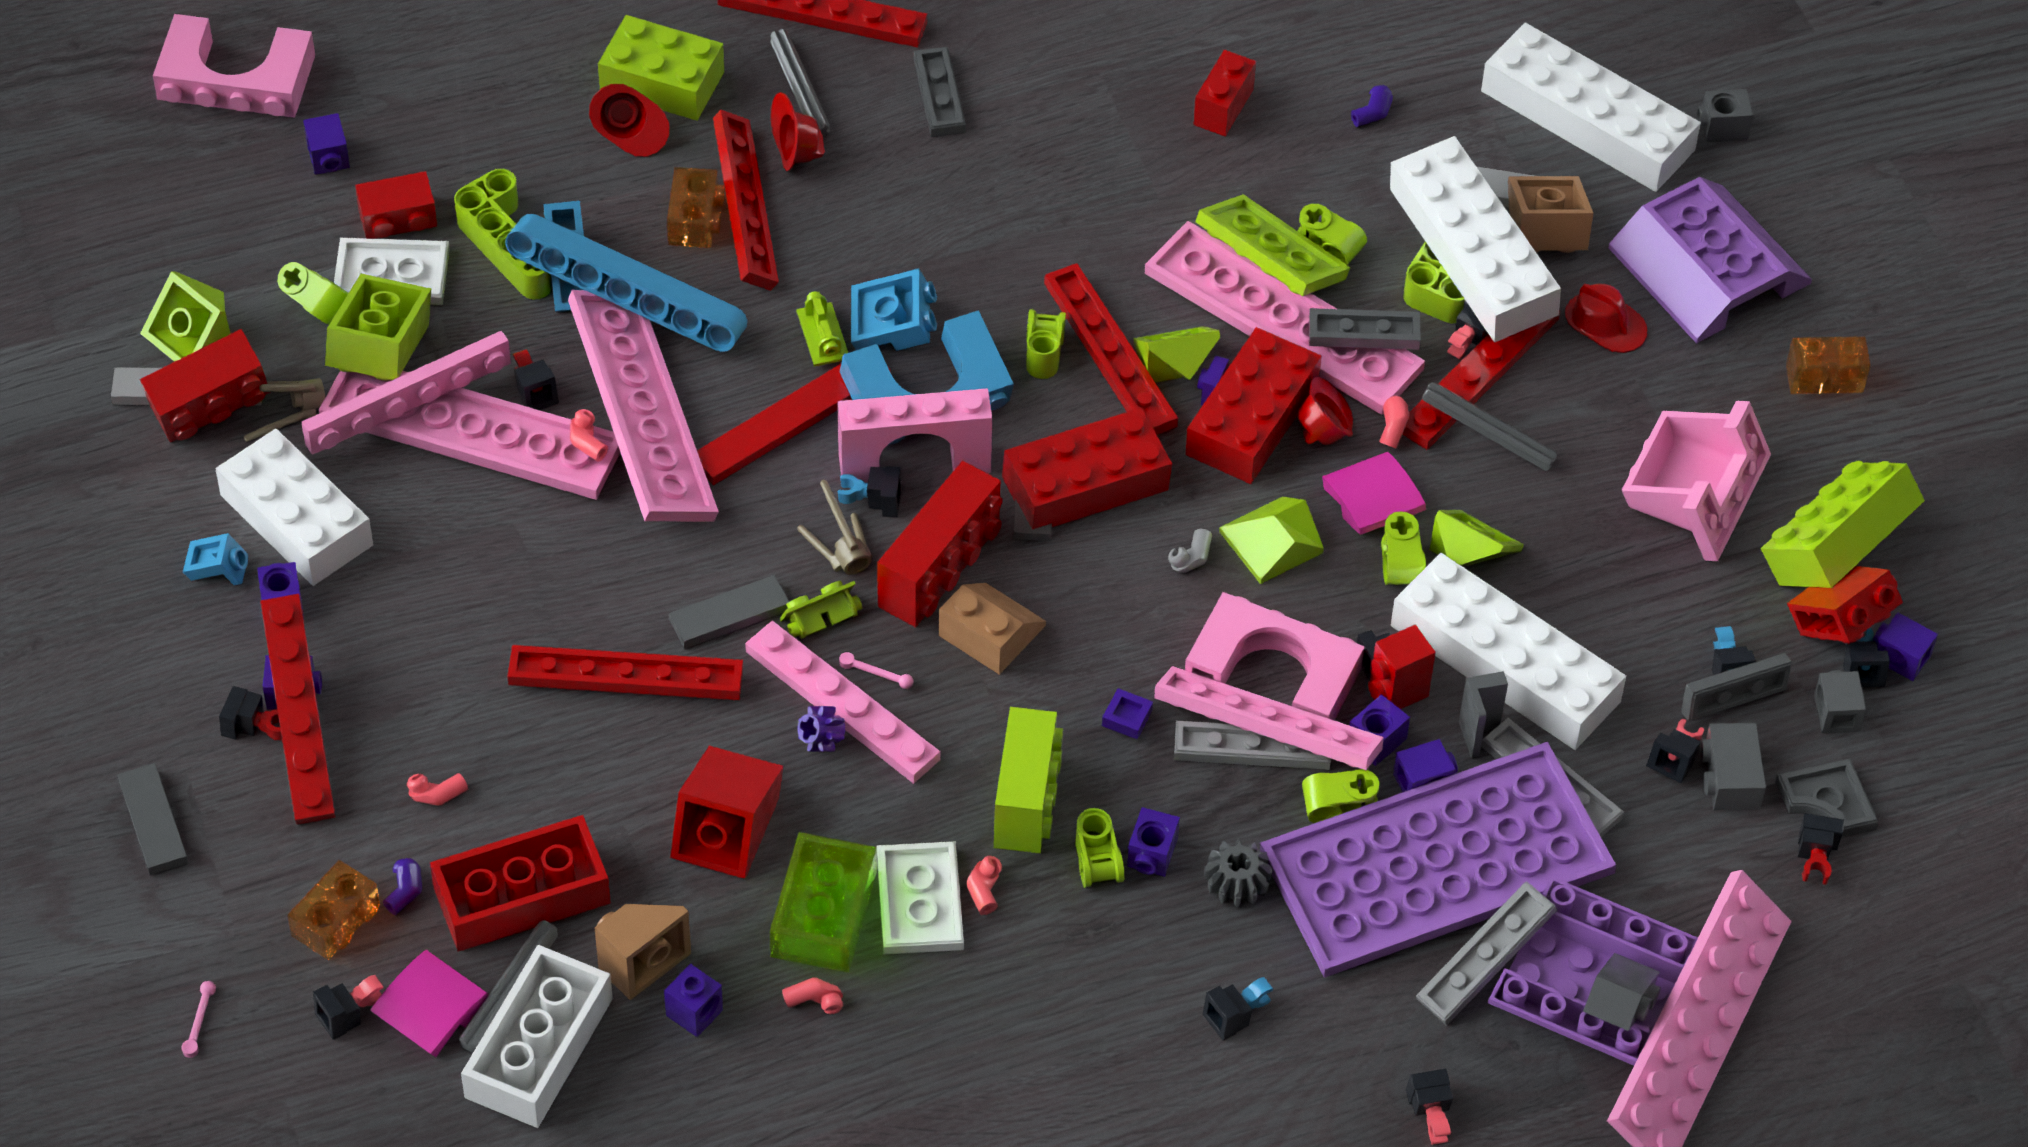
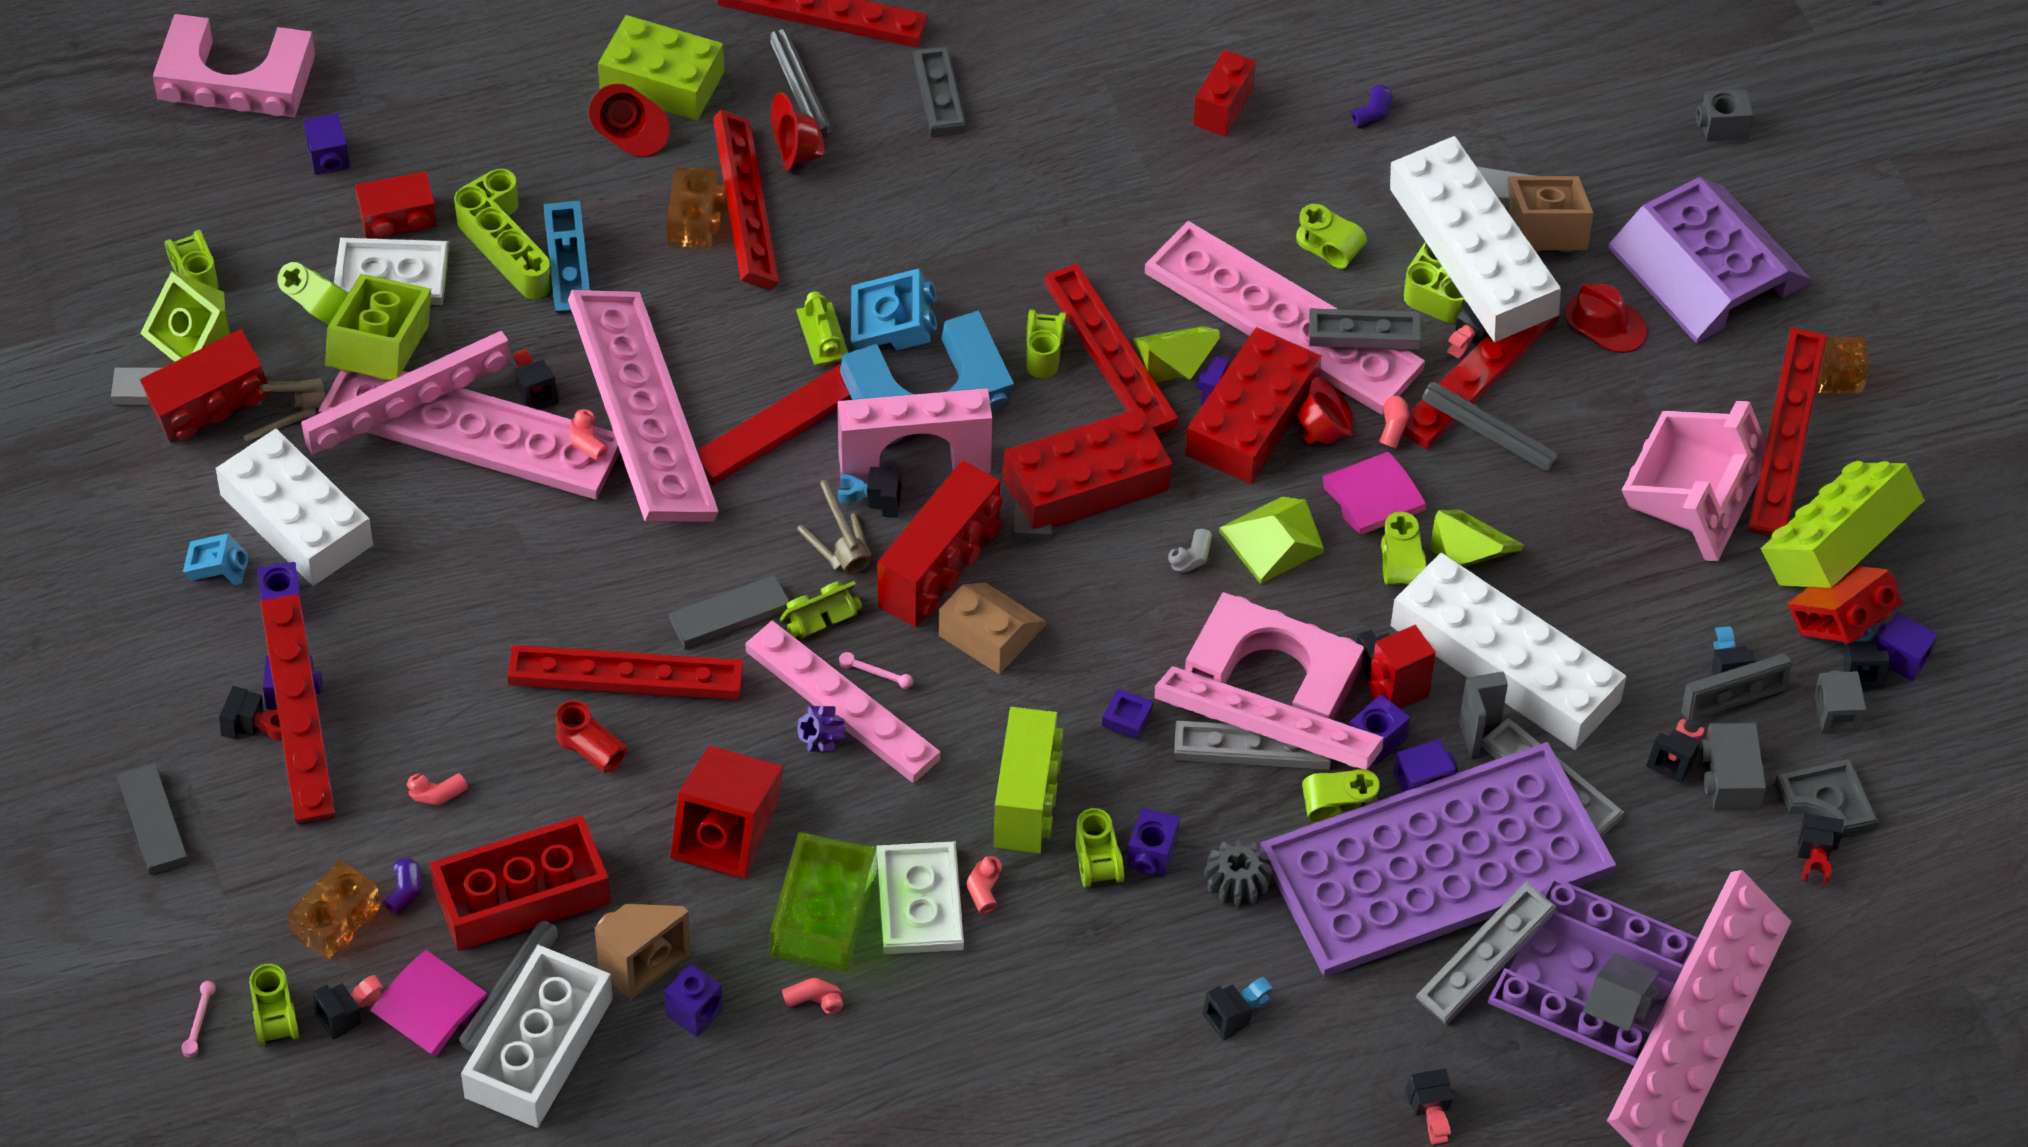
(192, 258): none -> lime piece
(273, 1010): none -> lime piece
(588, 738): none -> red piece
(626, 282): dark azure beam -> none
(1272, 245): lime plate -> none
(1590, 106): white brick -> none
(1787, 431): none -> red tile

